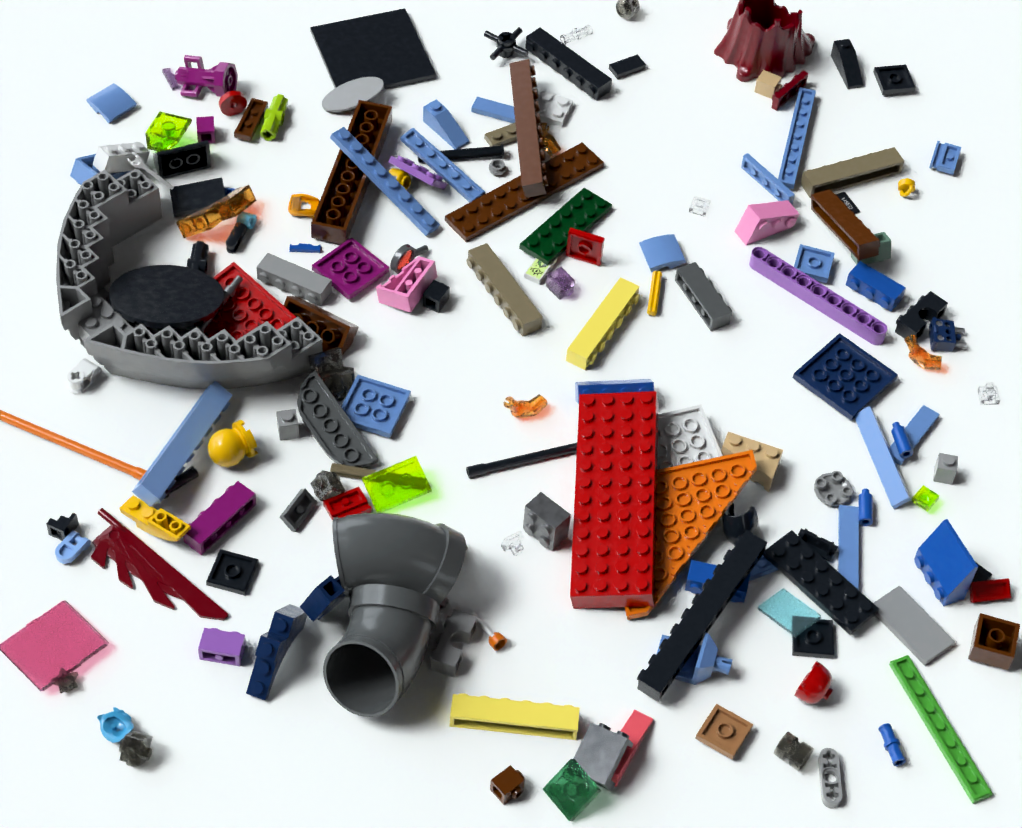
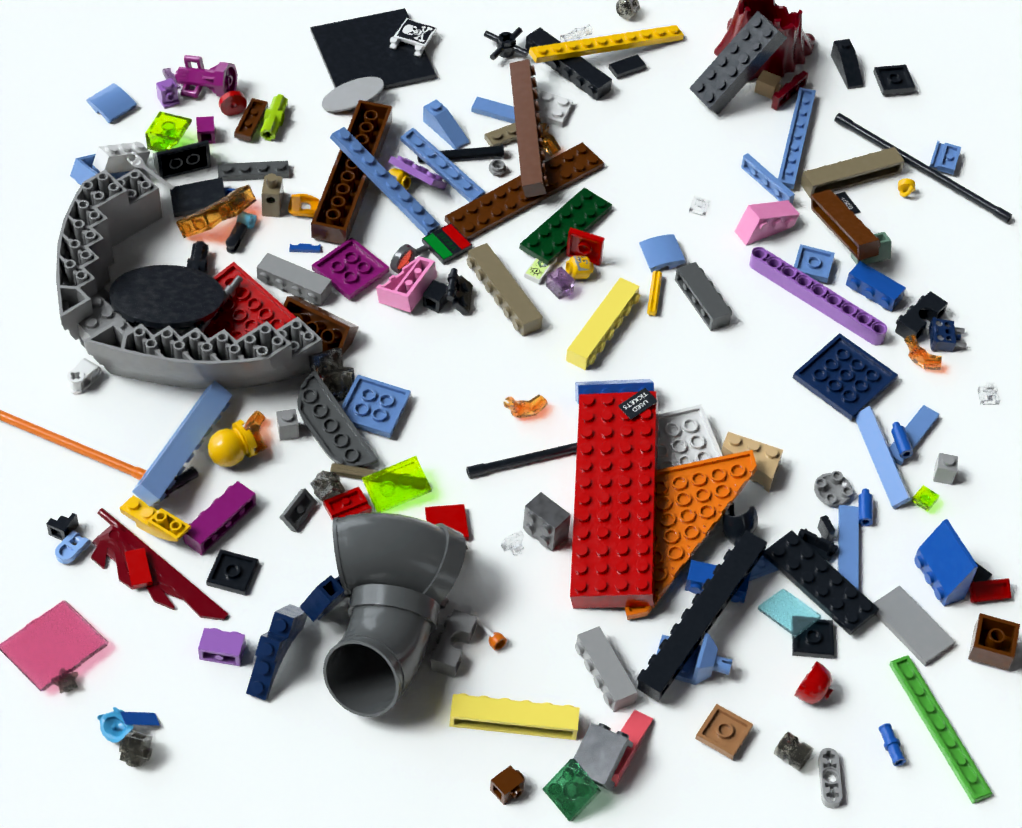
(138, 568): none -> red tile
(140, 718): none -> blue sticker
(167, 93): none -> medium lavender brick
(252, 170): none -> dark grey plate
(254, 423): none -> clear orange arm
(273, 188): none -> dark tan torso
(415, 34): none -> white flag
(447, 243): none -> tile
(450, 515): none -> red tile
(459, 291): none -> black plate
(579, 267): none -> yellow head
(605, 43): none -> yellow plate
(606, 669): none -> light grey brick
(637, 403): none -> black sticker
(738, 63): none -> black brick
(826, 528): none -> black tile
(995, 210): none -> black piece

